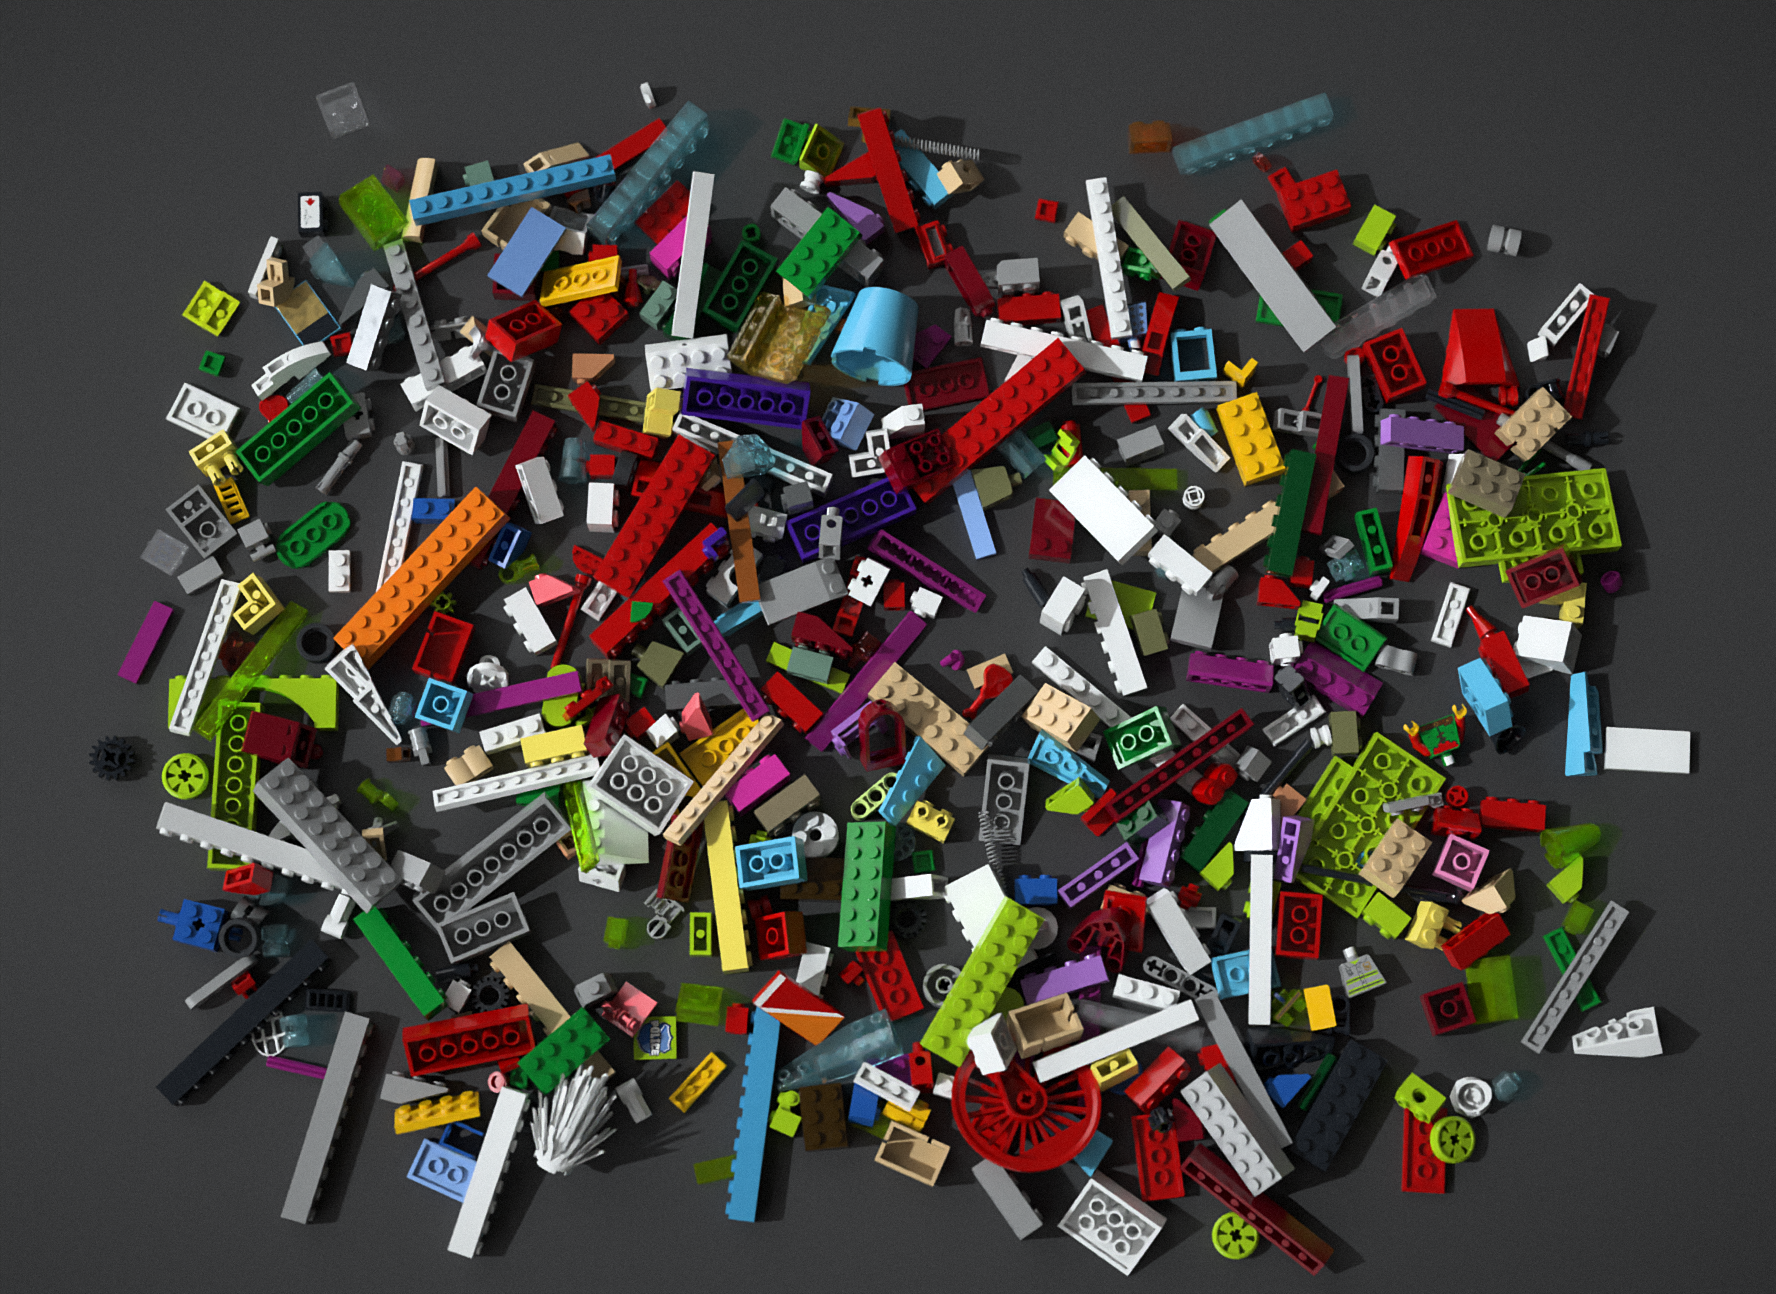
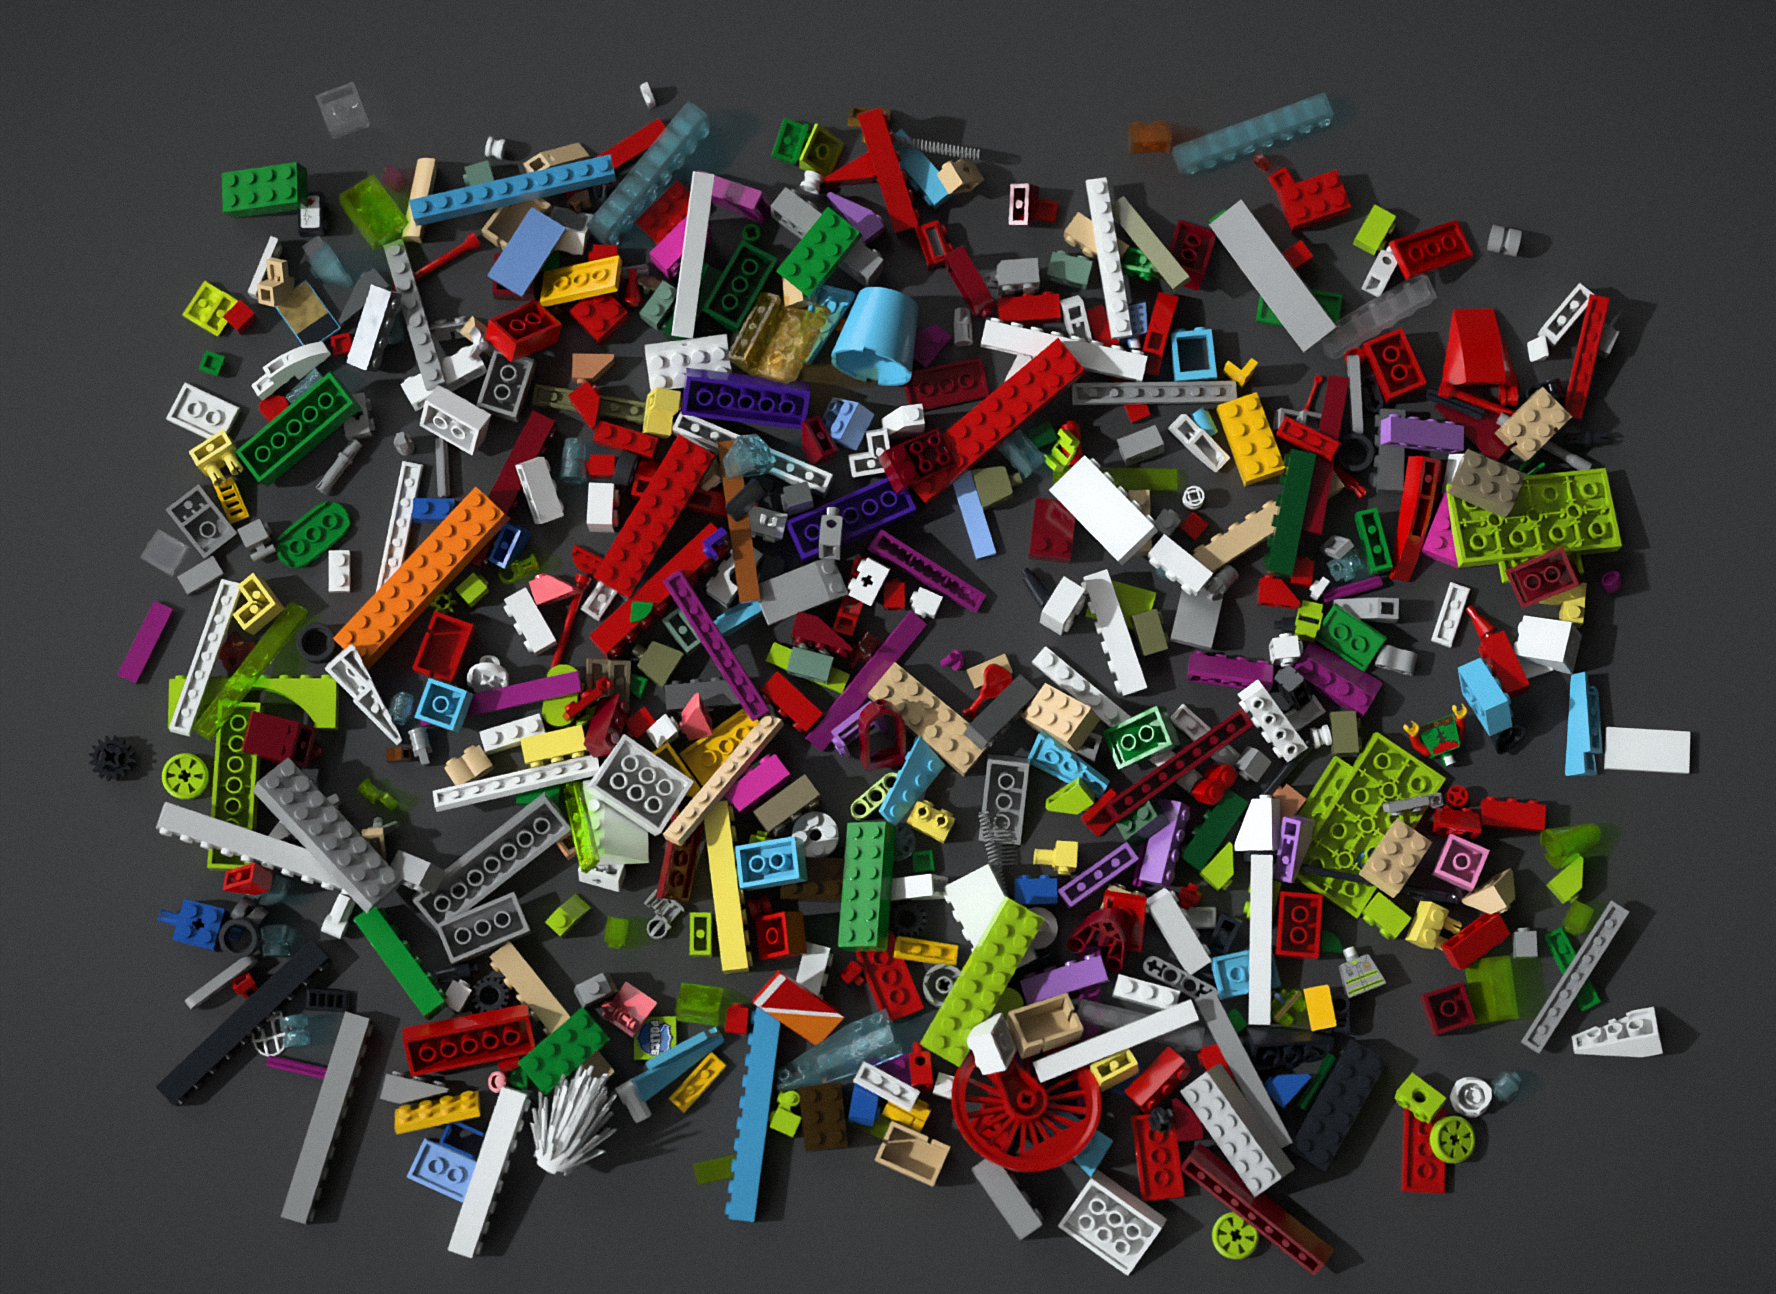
(240, 317): none -> red panel
(264, 190): none -> green brick
(473, 589): none -> lime brick
(495, 148): none -> white wheel
(567, 915): none -> lime slope
(674, 1062): none -> medium azure wedge
(740, 199): none -> magenta slope
(925, 951): none -> yellow tile
(1023, 203): none -> dark red slope
(1062, 858): none -> light yellow brick
(1069, 270): none -> sand green brick
(1193, 526): none -> red tile
(1236, 1020): none -> green tile
(1272, 720): none -> white brick
(1308, 439): none -> red tile
(1330, 943): none -> green tile
(1350, 482): none -> red axle
(1524, 944): none -> light grey brick

